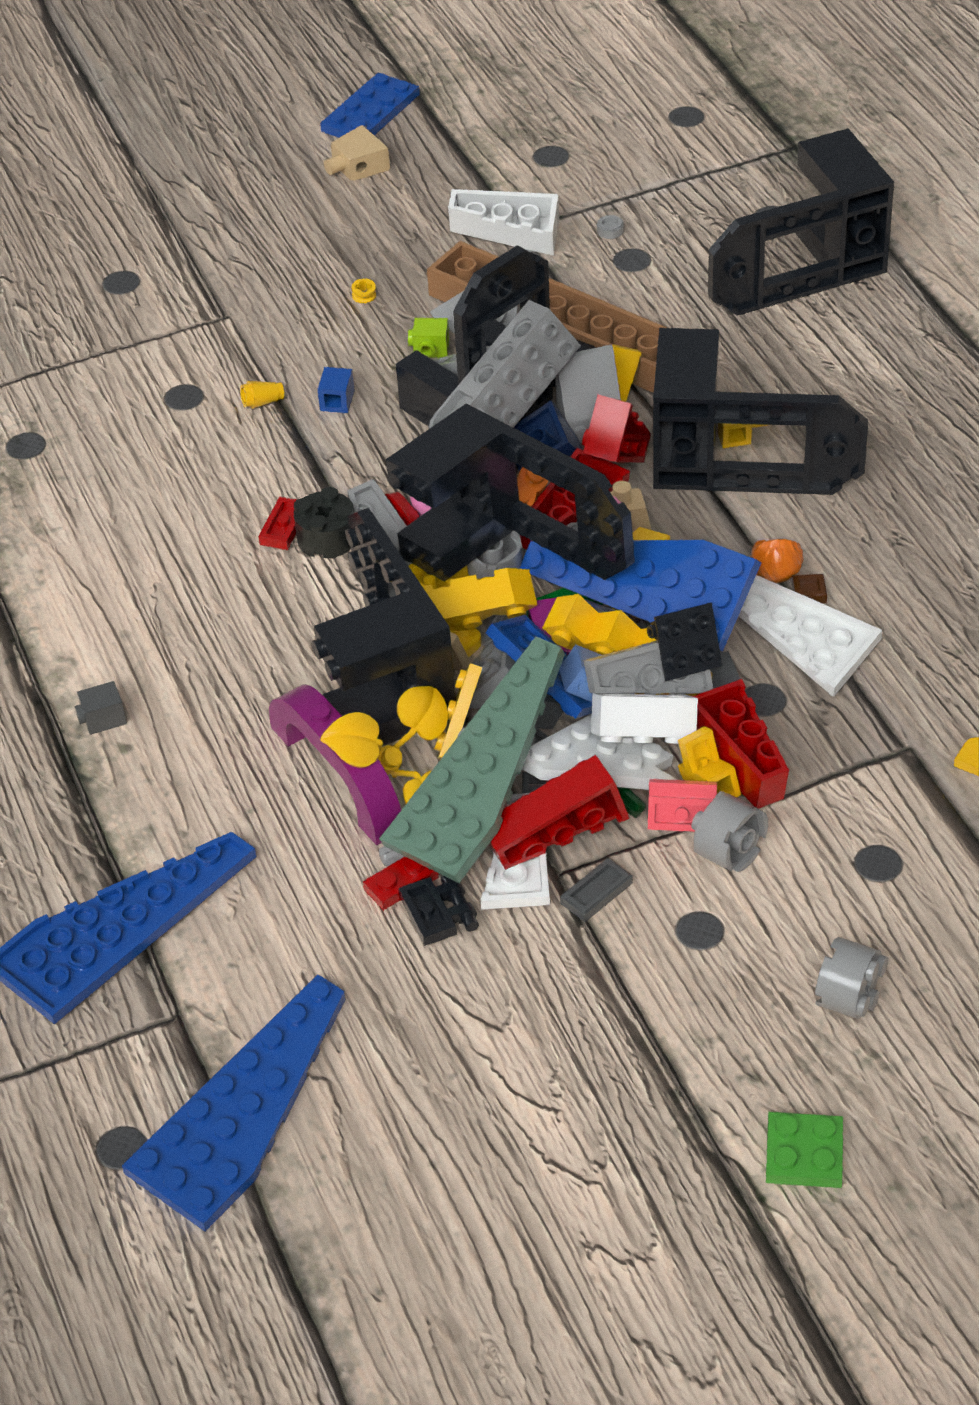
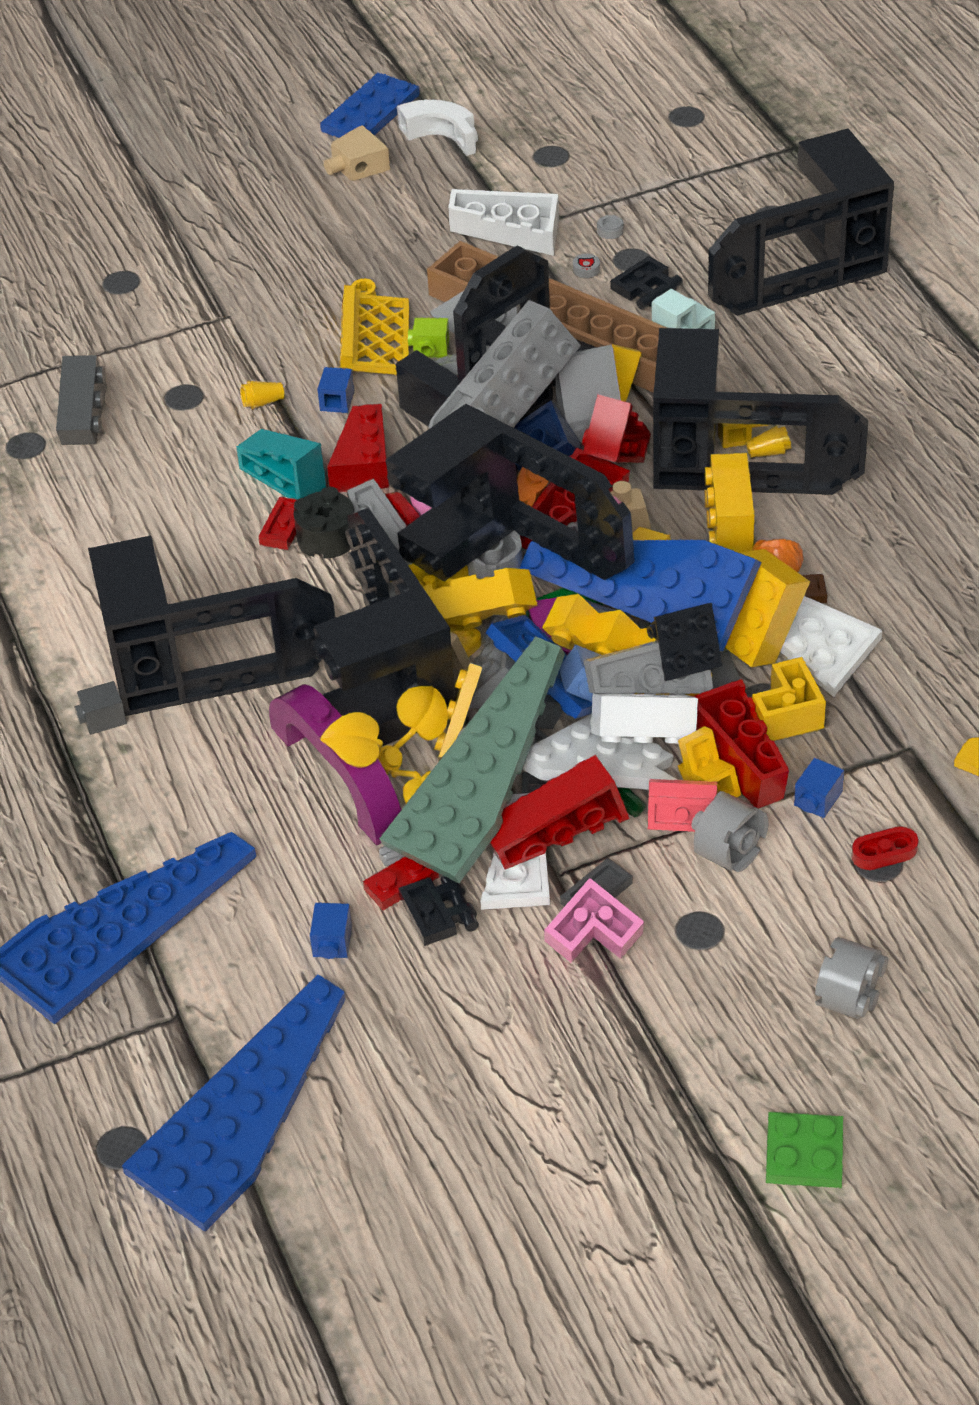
(80, 400): none -> dark grey wedge
(144, 625): none -> black bracket
(283, 463): none -> teal wedge
(331, 930): none -> blue brick
(353, 331): none -> yellow fence
(360, 450): none -> red wedge
(438, 118): none -> white arch
(586, 265): none -> light grey tile
(590, 915): none -> bright pink brick
(639, 280): none -> black plate
(678, 311): none -> light aqua brick
(729, 502): none -> yellow brick
(767, 611): none -> yellow brick
(771, 442): none -> yellow cone
(793, 702): none -> yellow brick
(819, 787): none -> blue brick
(882, 850): none -> red plate

